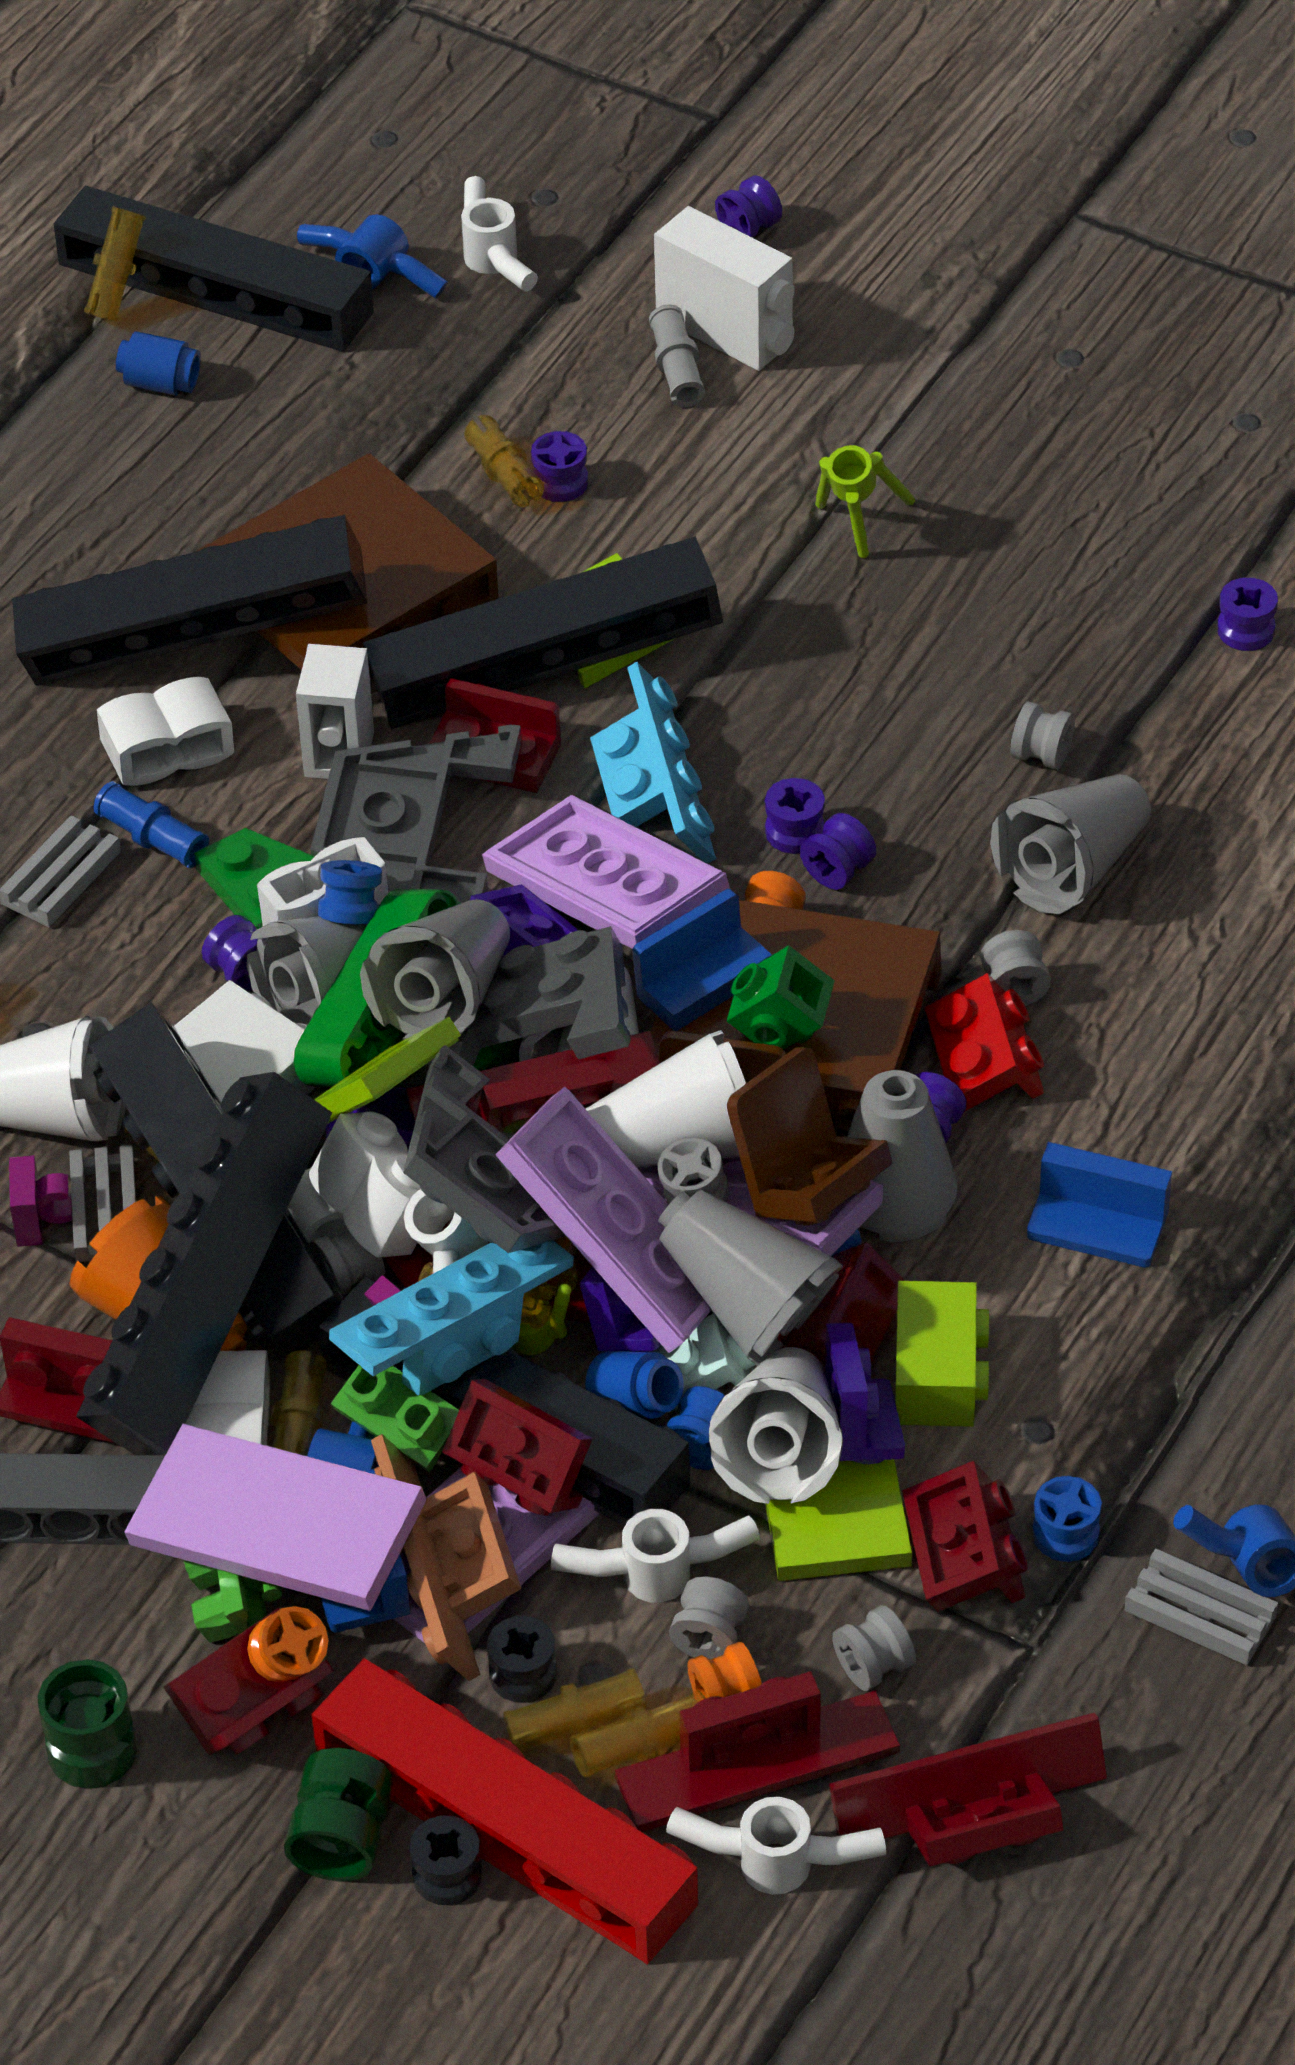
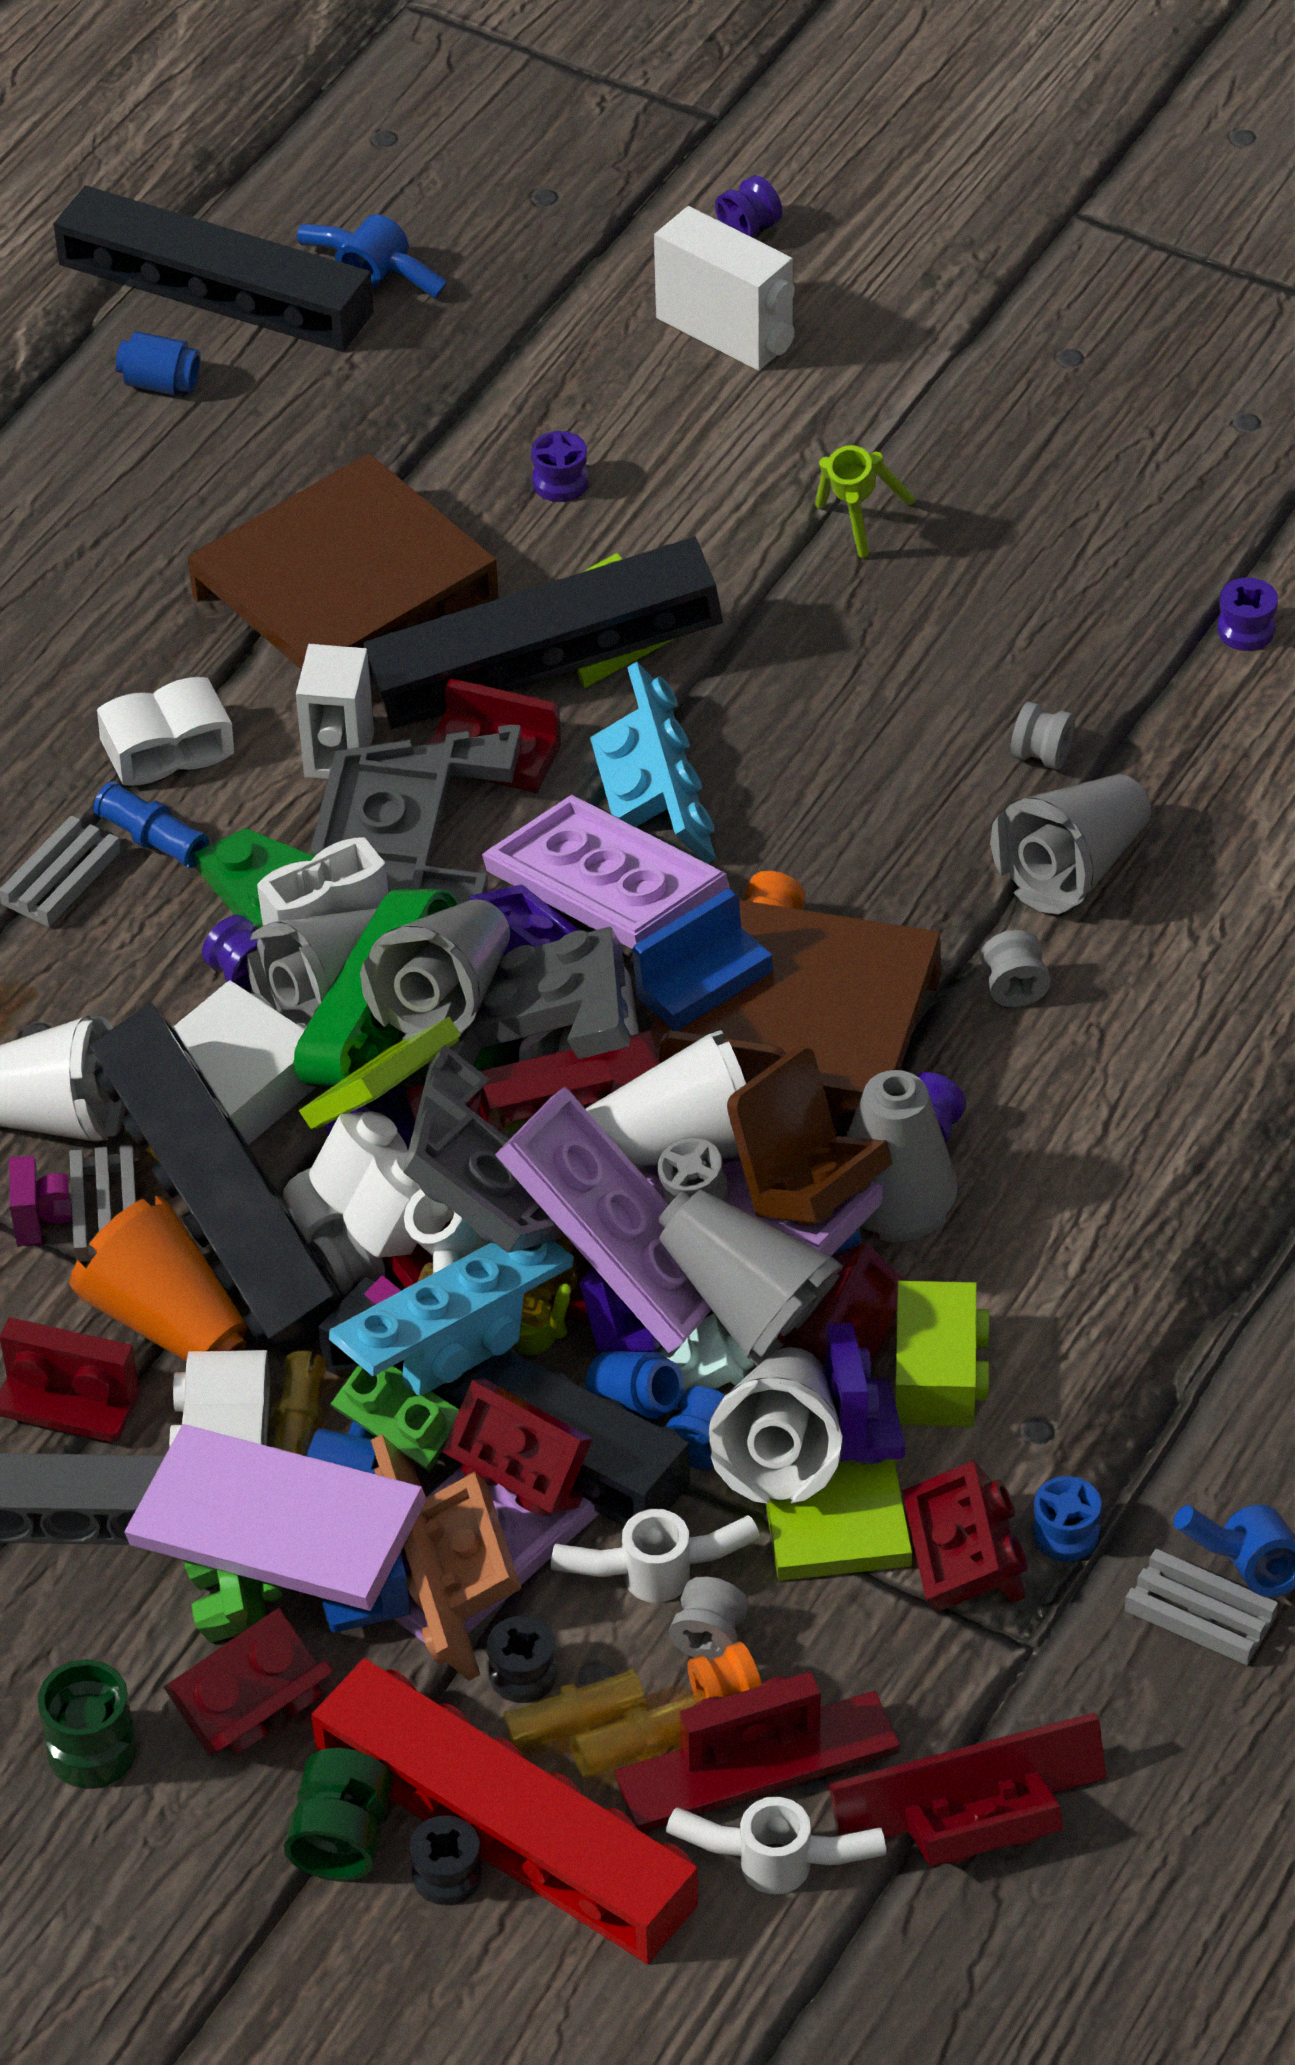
(114, 264): clear yellow pin -> none
(189, 600): black brick -> none
(203, 1264): black brick -> none
(301, 1637): orange wheel -> none
(349, 891): blue wheel -> none
(491, 236): white piece -> none
(504, 461): clear yellow pin -> none
(676, 355): light grey pin -> none
(780, 999): green brick -> none
(793, 813): dark purple wheel -> none
(838, 851): dark purple wheel -> none
(874, 1648): light grey wheel -> none
(985, 1041): red bracket -> none
(1100, 1205): blue panel -> none

